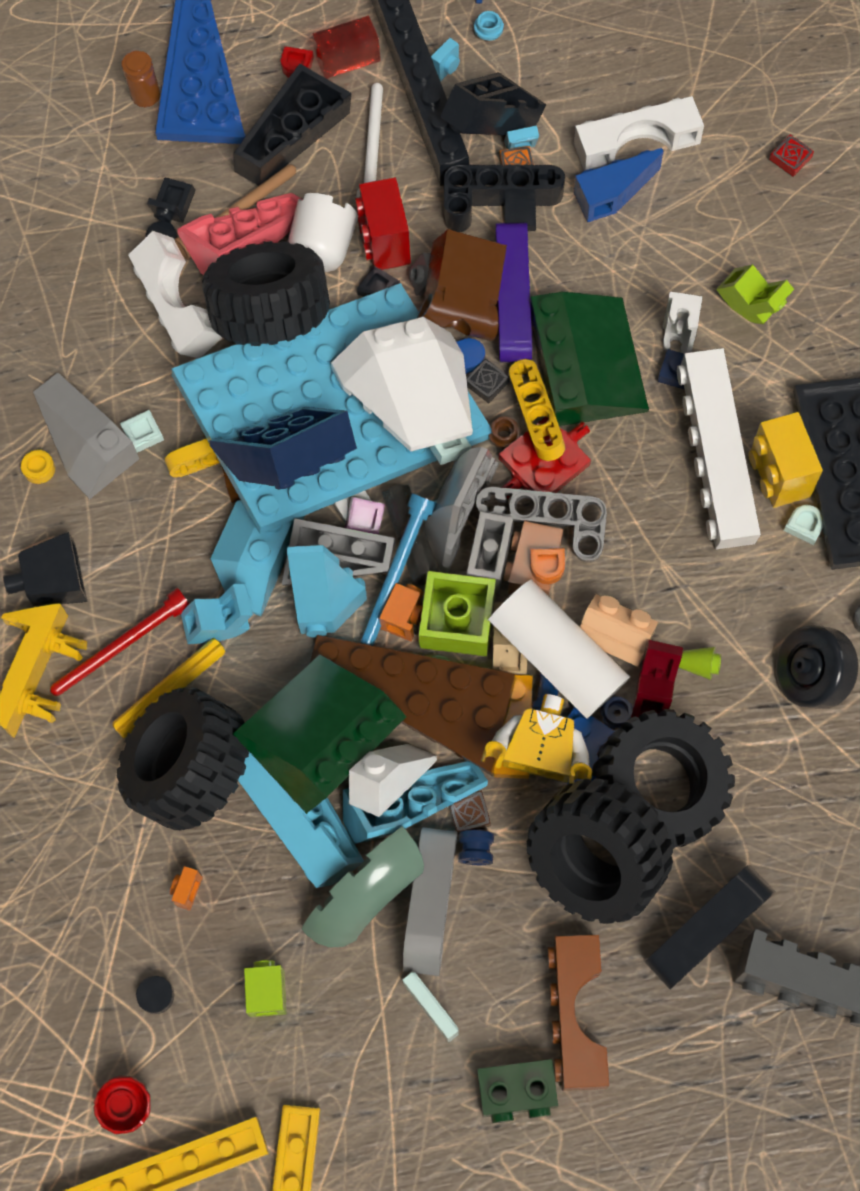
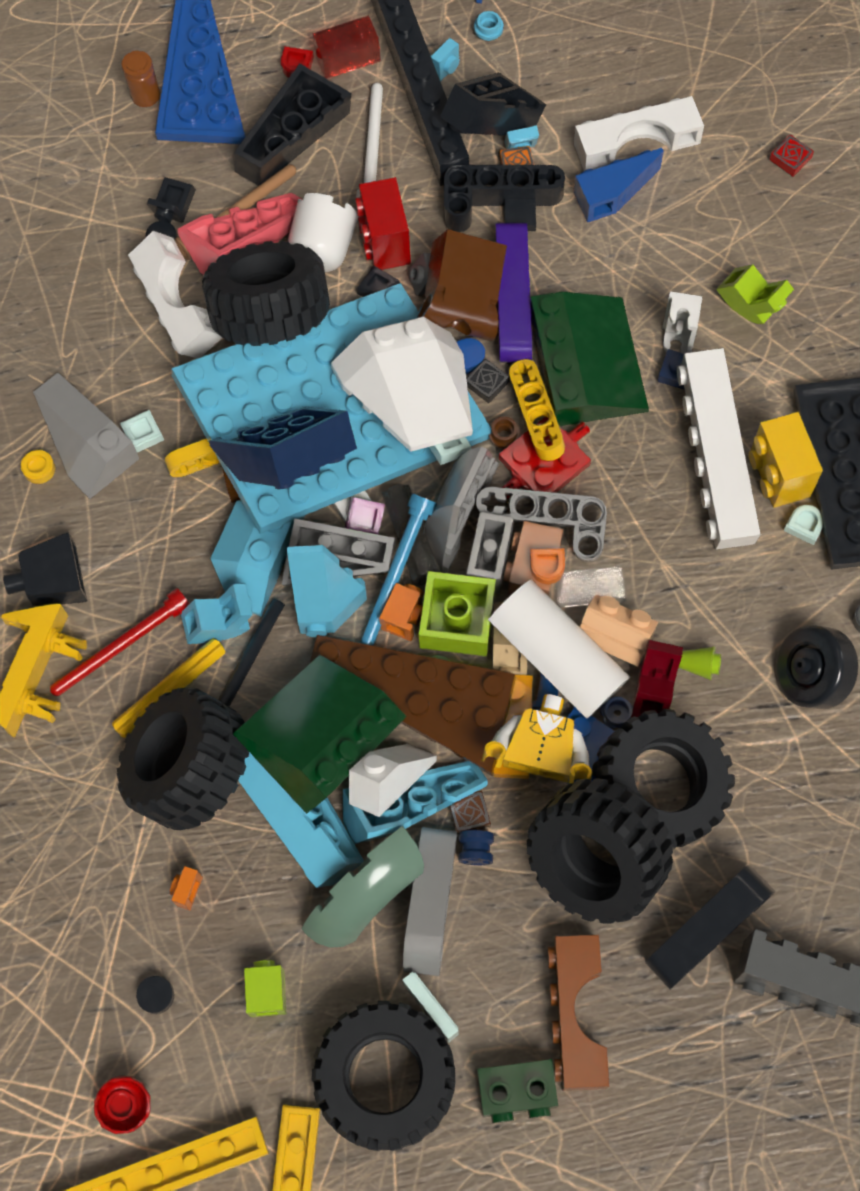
(251, 652): none -> black bar
(332, 1070): none -> black tyre
(581, 586): none -> clear tile

